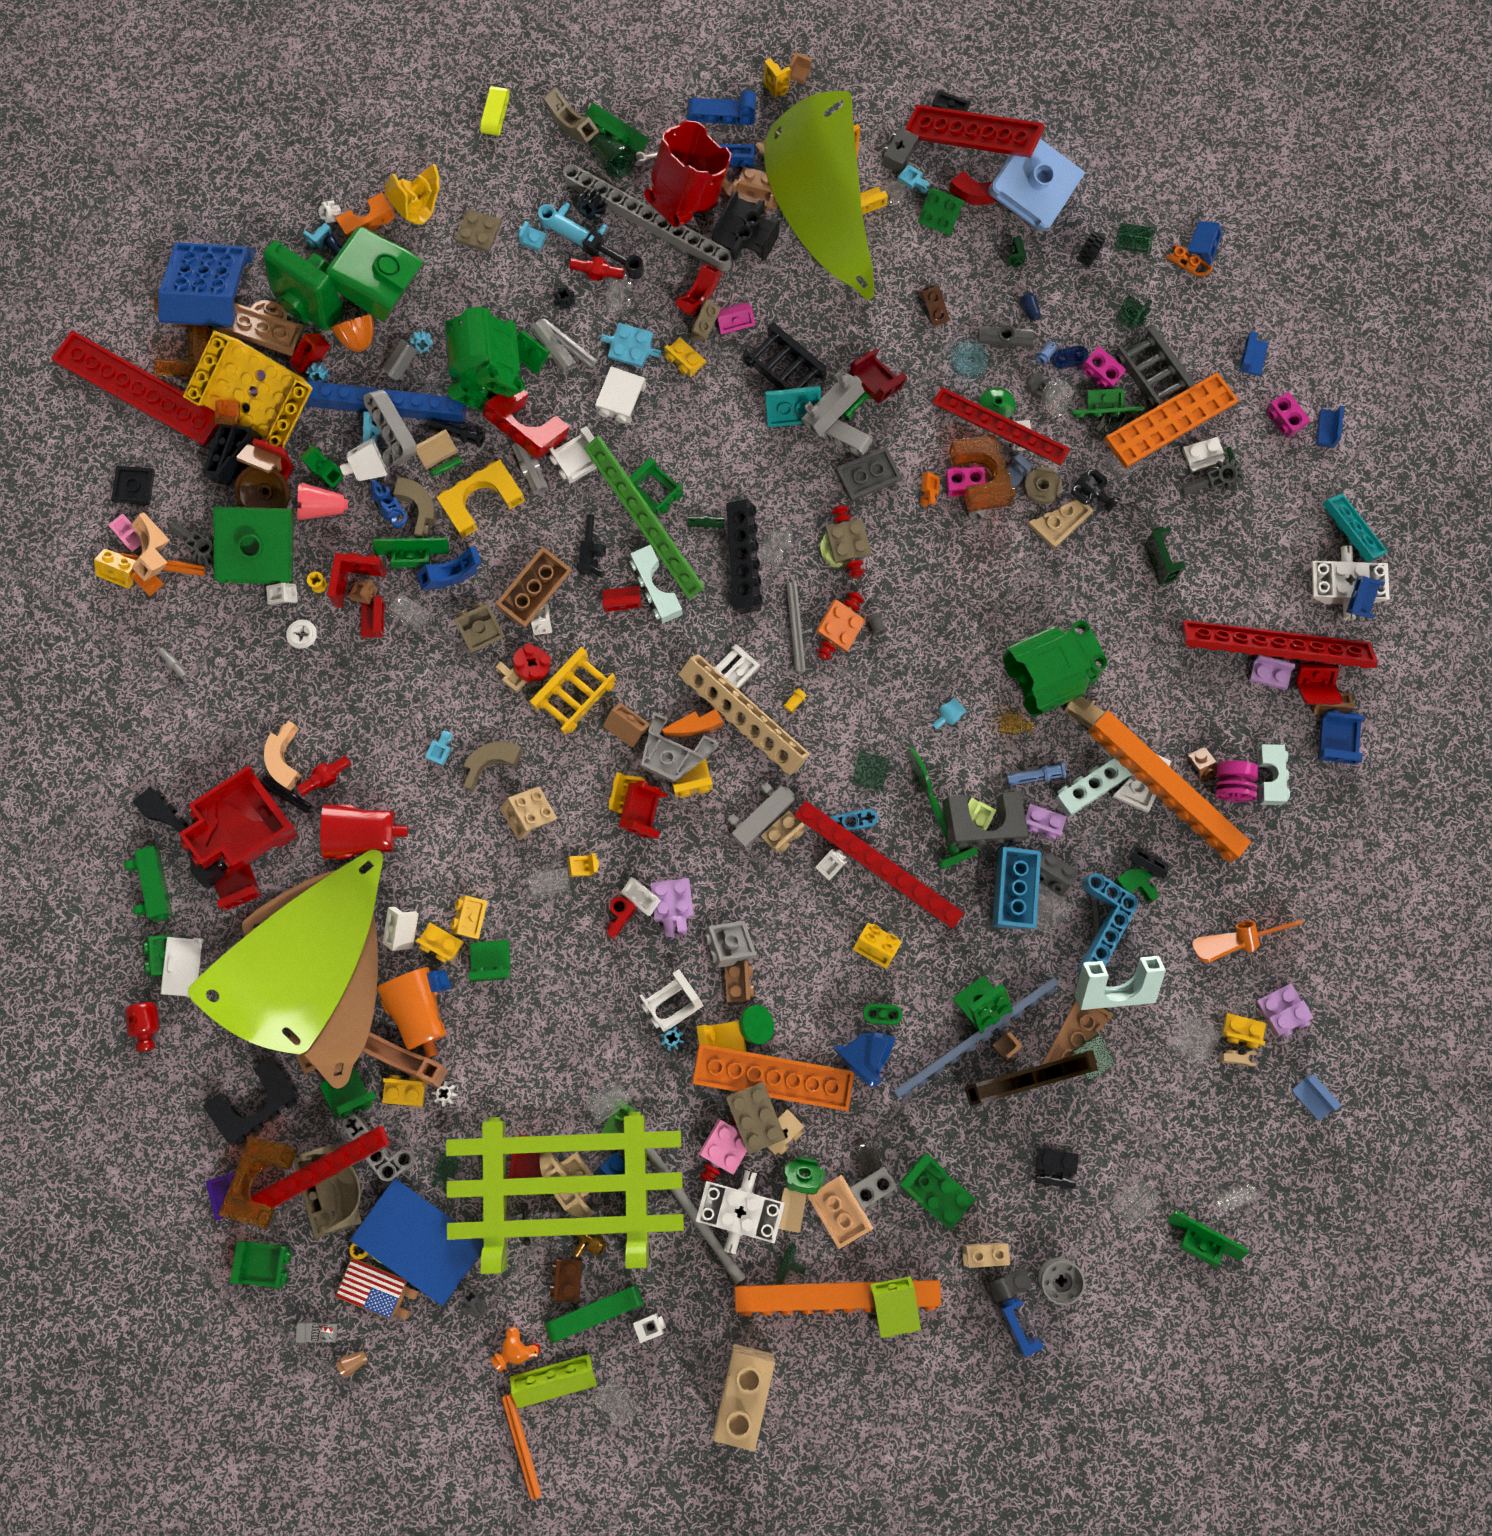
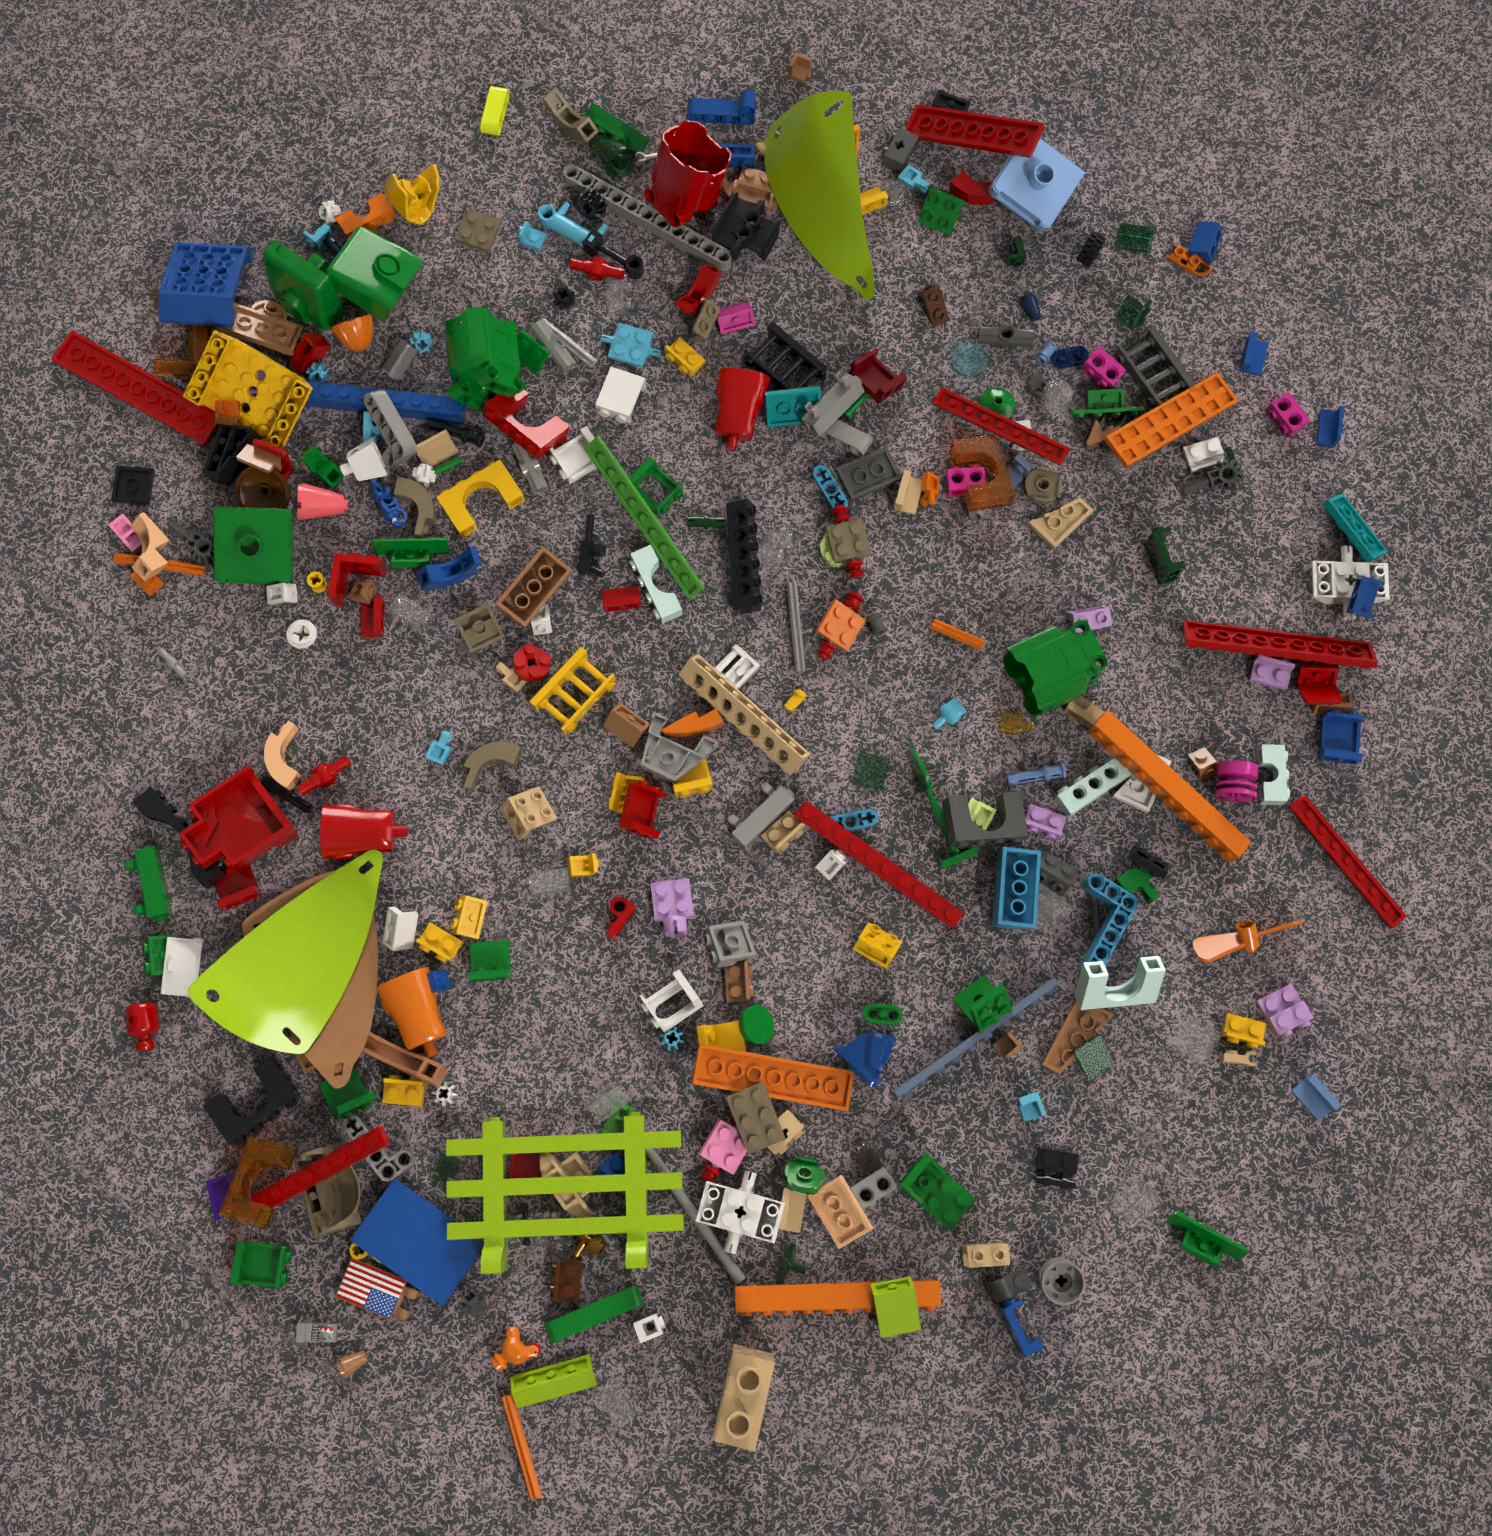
(114, 568): yellow bracket -> none
(424, 474): none -> white gear
(640, 896): white plate -> none
(739, 403): none -> red torso
(775, 79): yellow bracket -> none
(819, 481): none -> dark azure beam
(908, 494): none -> tan panel
(957, 634): none -> orange axle
(1031, 1078): dark brown arch -> none
(1031, 1106): none -> medium azure panel
(1090, 487): black piece -> none
(1096, 617): none -> lavender bracket
(1097, 436): none -> medium nougat slope
(1236, 1196): clear piece -> none
(1347, 862): none -> red plate

